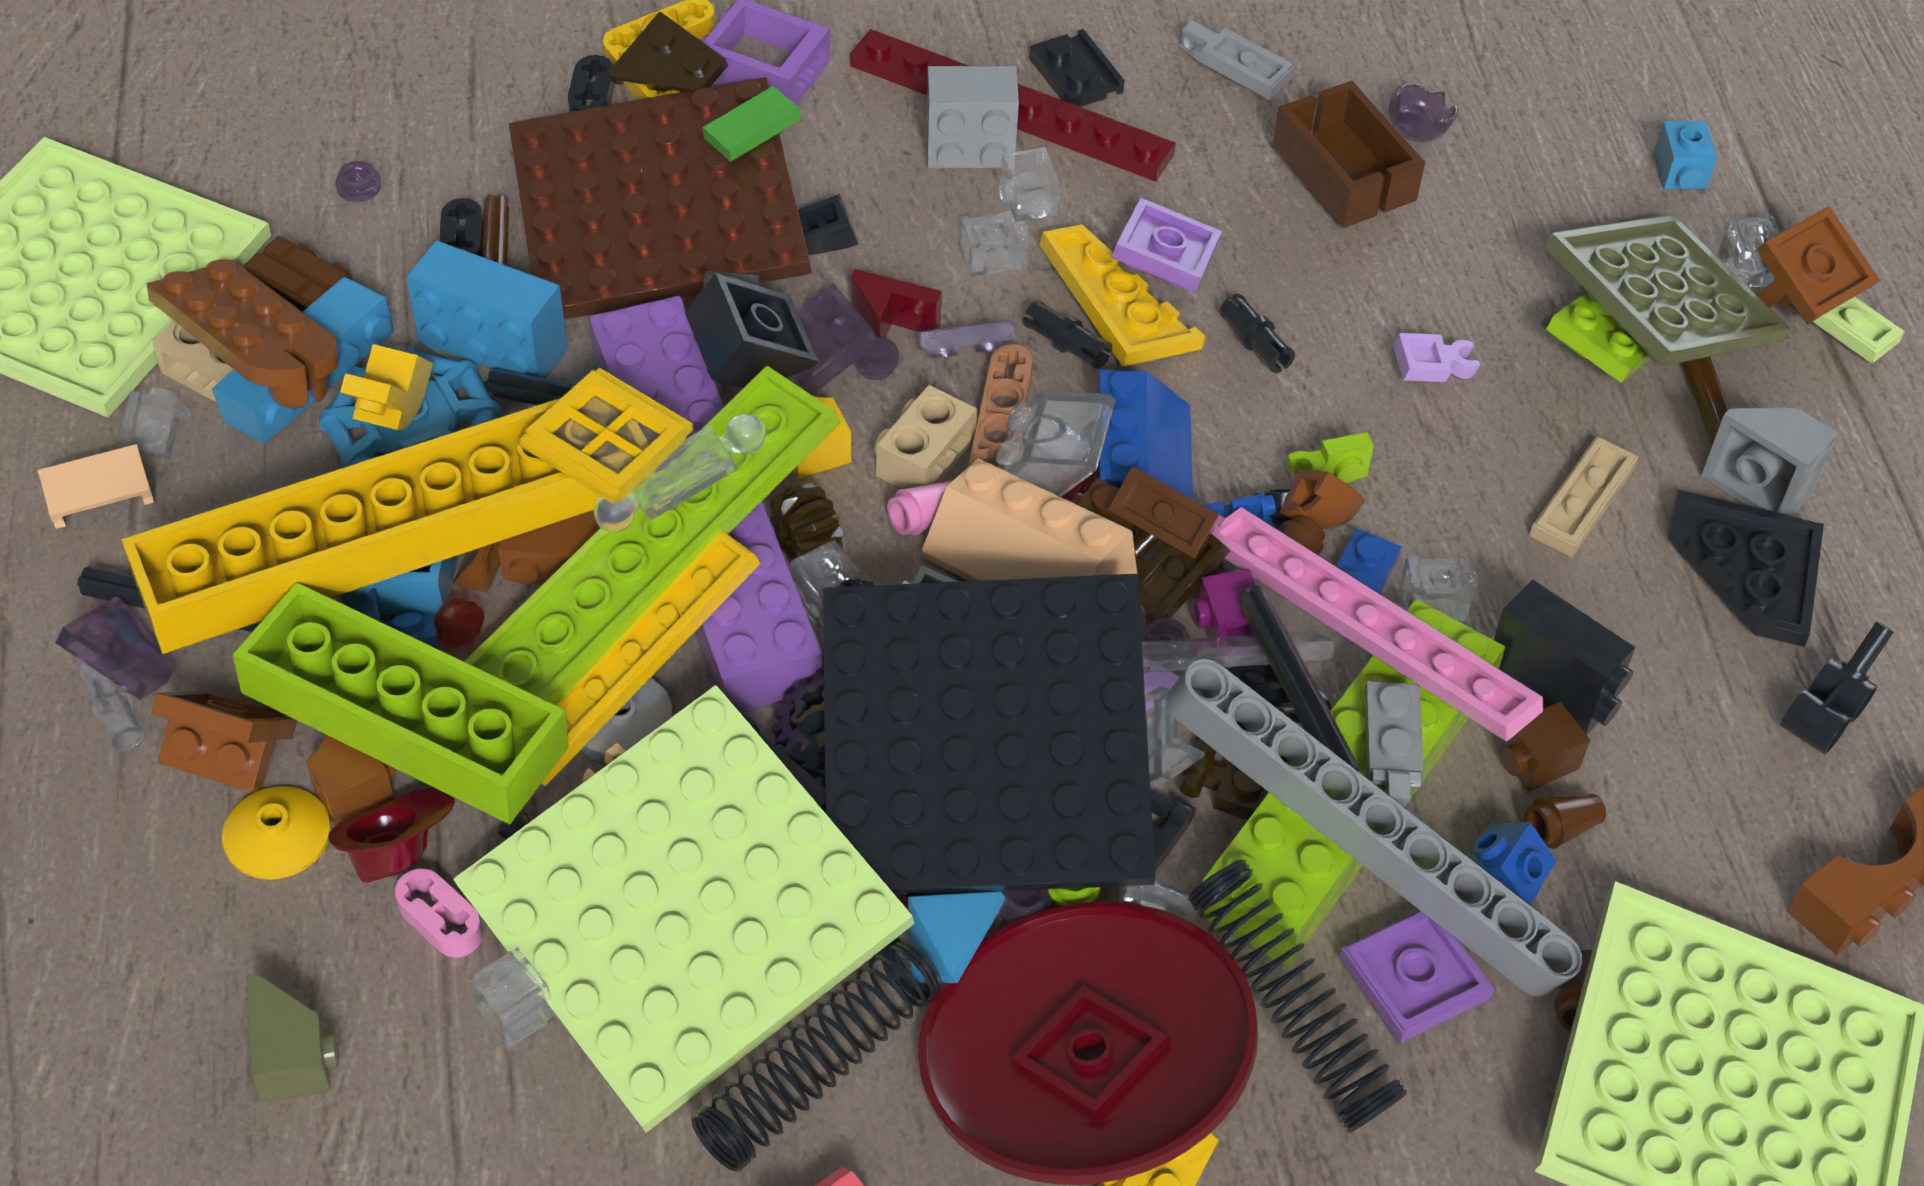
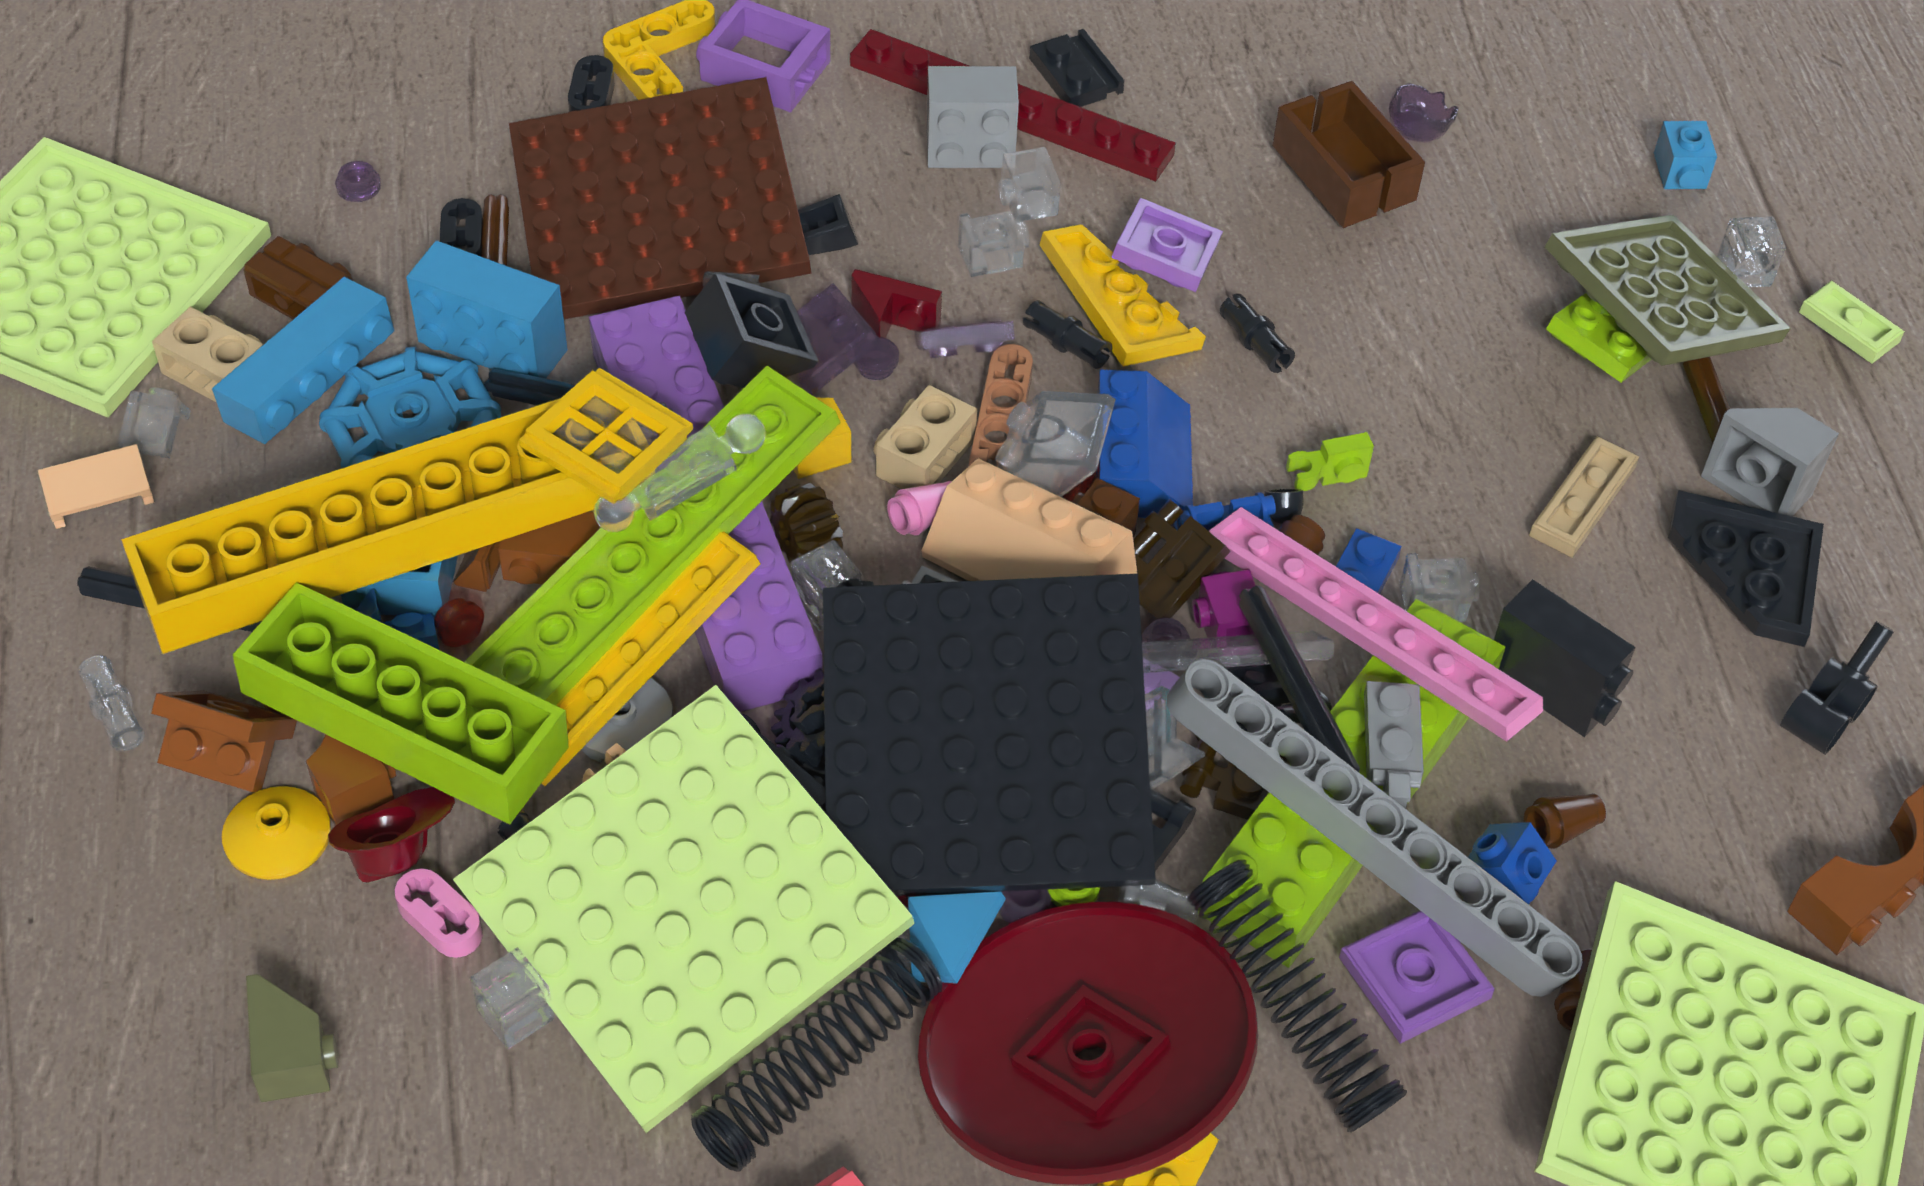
(118, 648): clear purple wing -> none
(250, 329): dark orange plate -> none
(390, 388): yellow brick -> none
(668, 59): dark brown wing -> none
(751, 123): bright green tile -> none
(1165, 512): reddish brown panel -> none
(1237, 58): light grey hinge -> none
(1322, 499): dark orange brick -> none
(1428, 359): lavender plate -> none
(1545, 748): reddish brown brick -> none
(1815, 267): dark orange bracket -> none

